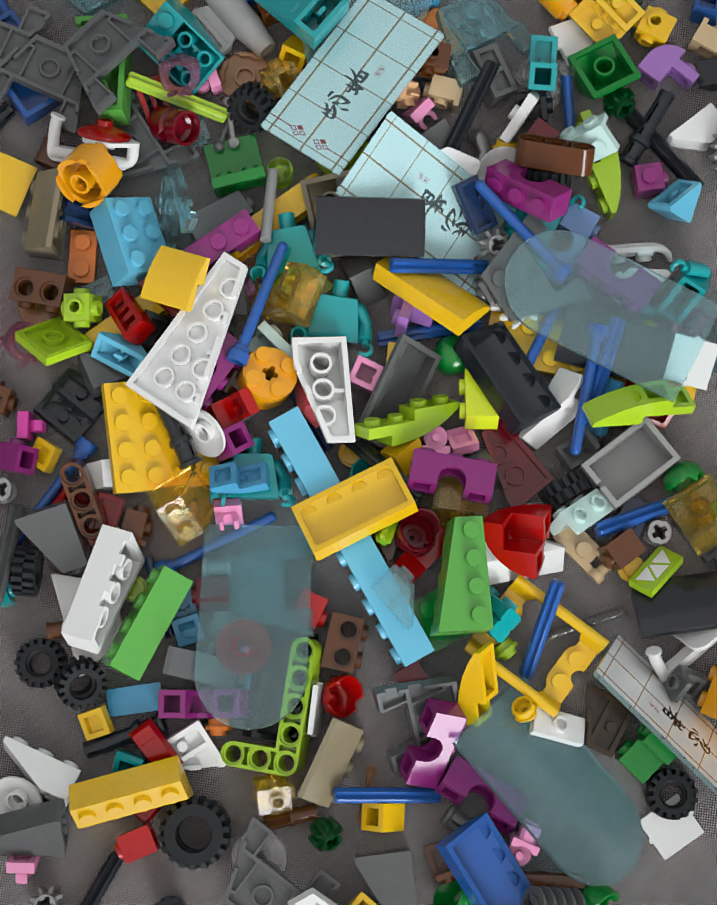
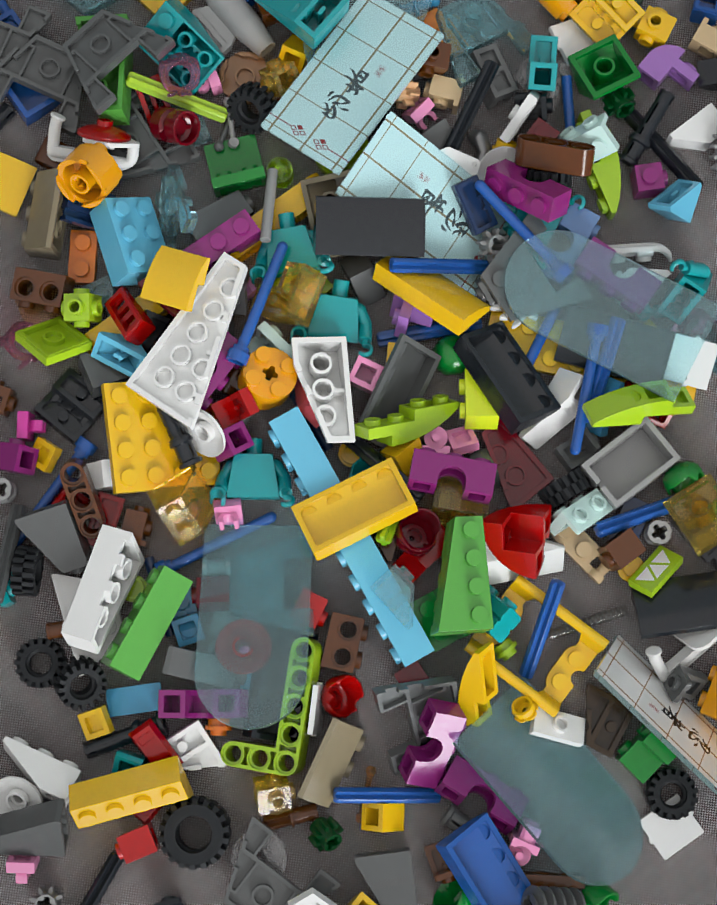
(235, 479): dark azure slope -> none

